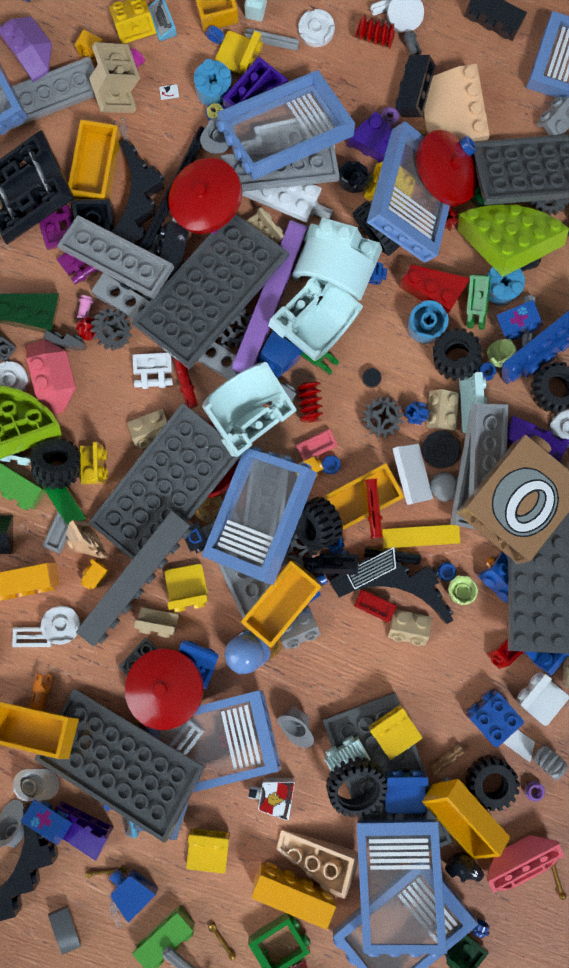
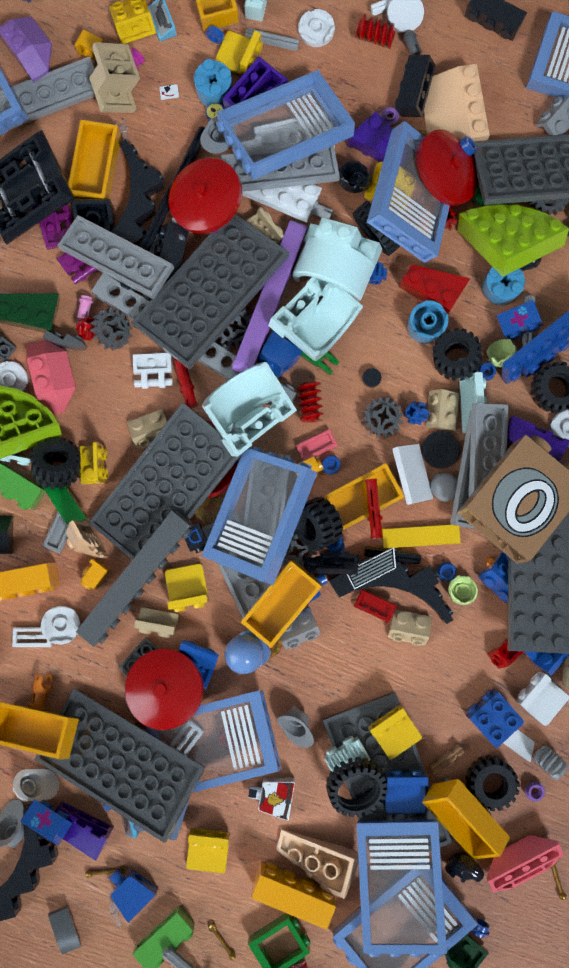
(478, 300): hinge -> none

